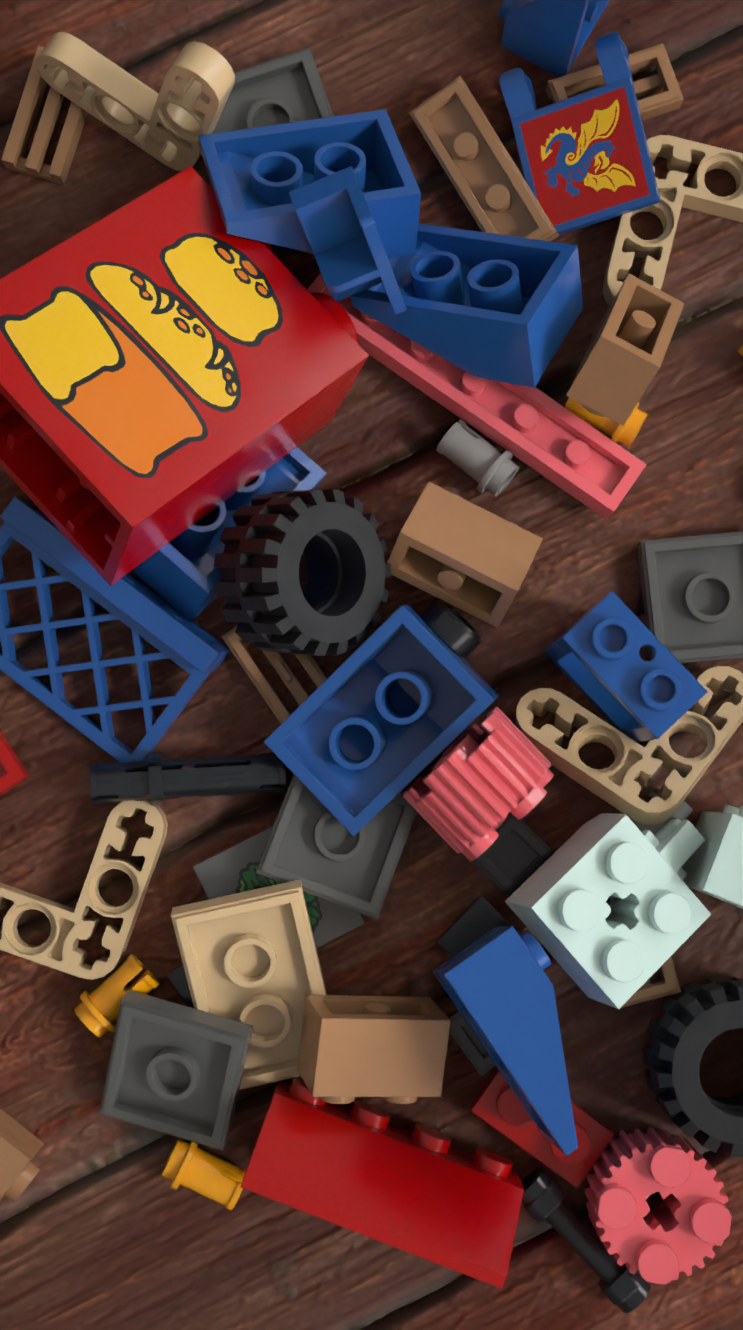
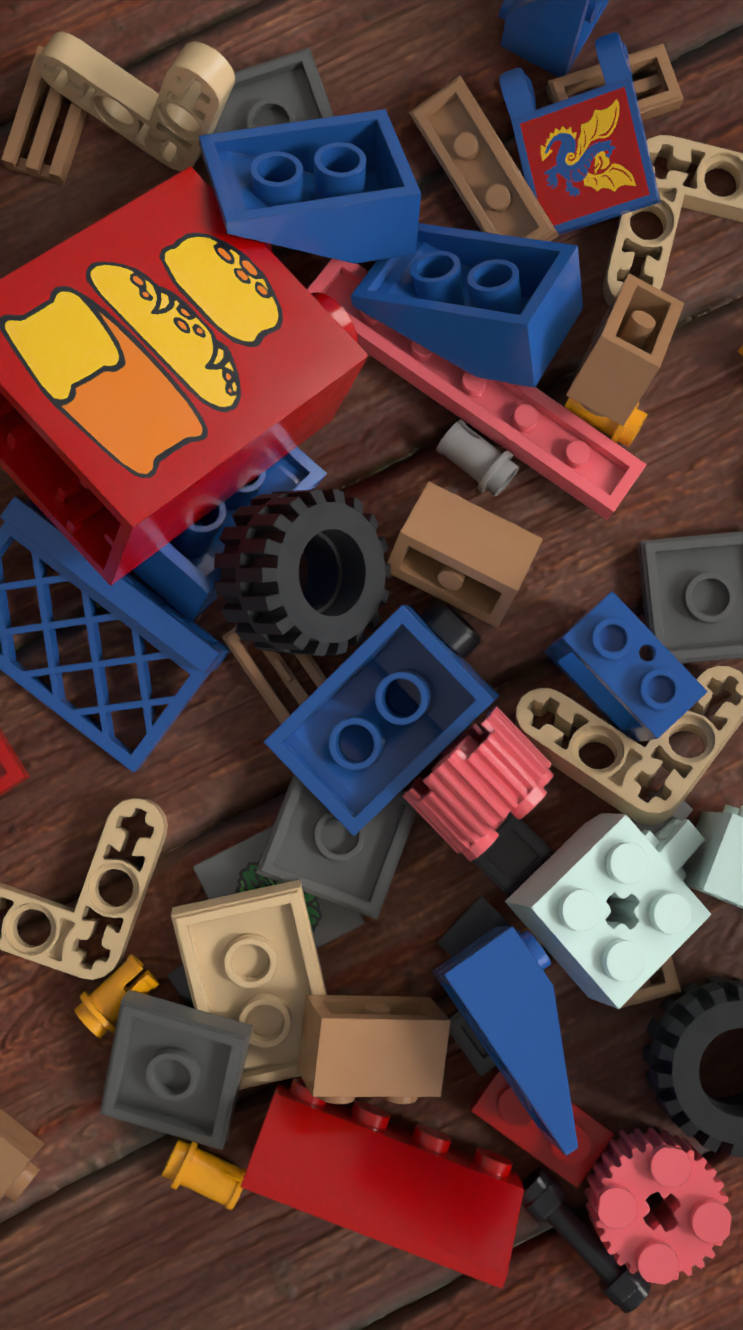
(192, 777): black pin -> none
(345, 237): blue panel -> none

